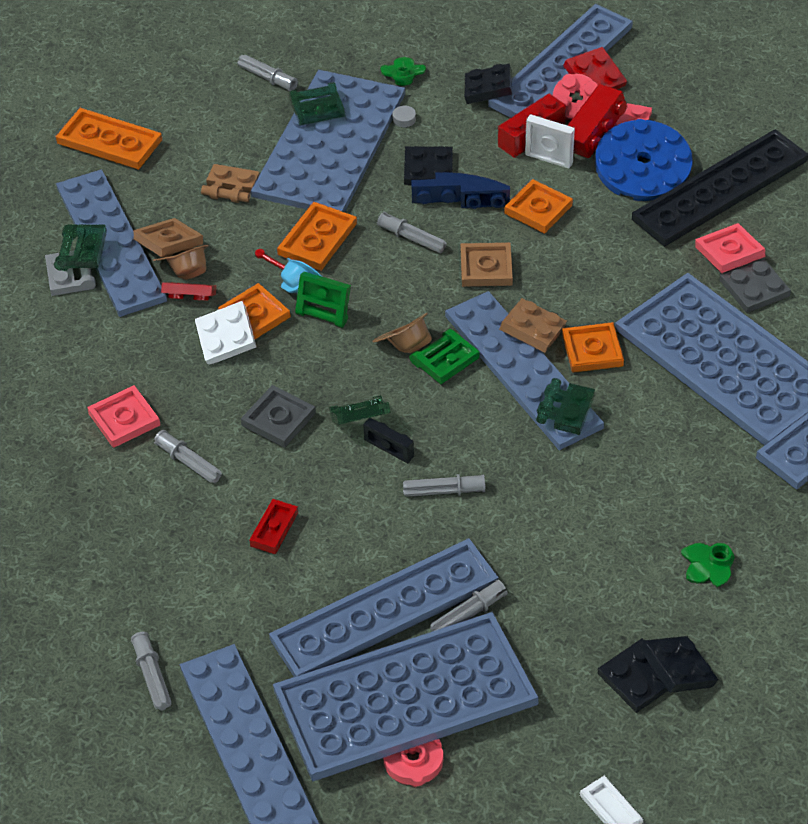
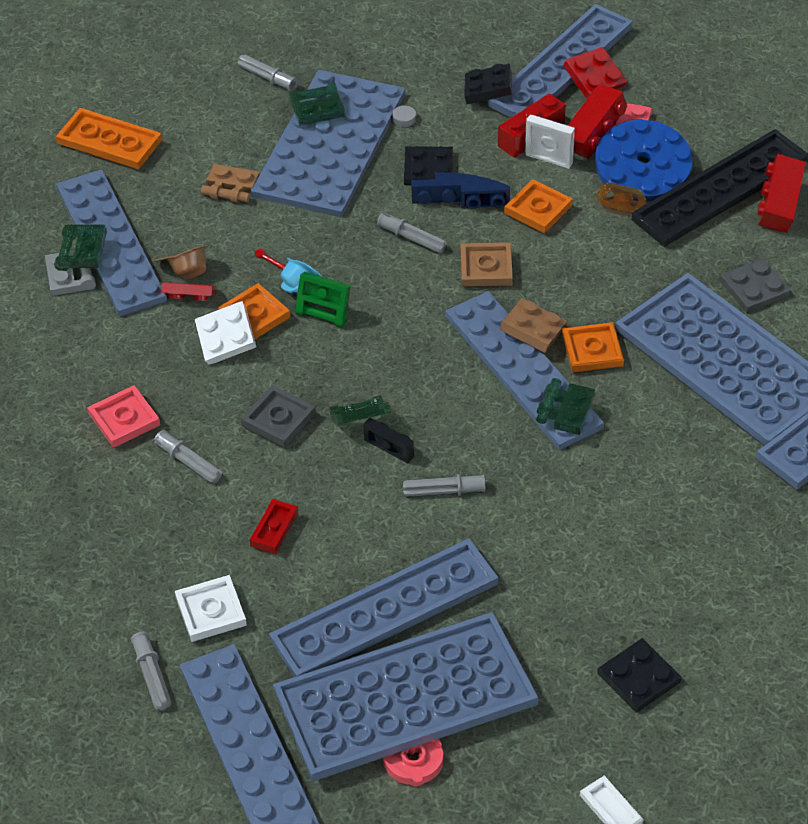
(168, 237): medium nougat plate -> none
(210, 608): none -> white plate
(317, 235): orange plate -> none
(403, 70): green plate -> none
(409, 337): medium nougat piece -> none
(449, 360): green plate -> none
(472, 606): light grey axle -> none
(570, 85): coral plate -> none
(622, 197): none -> clear orange plate
(678, 664): black plate -> none
(706, 566): green plate -> none
(730, 248): coral plate -> none
(780, 193): none -> red brick

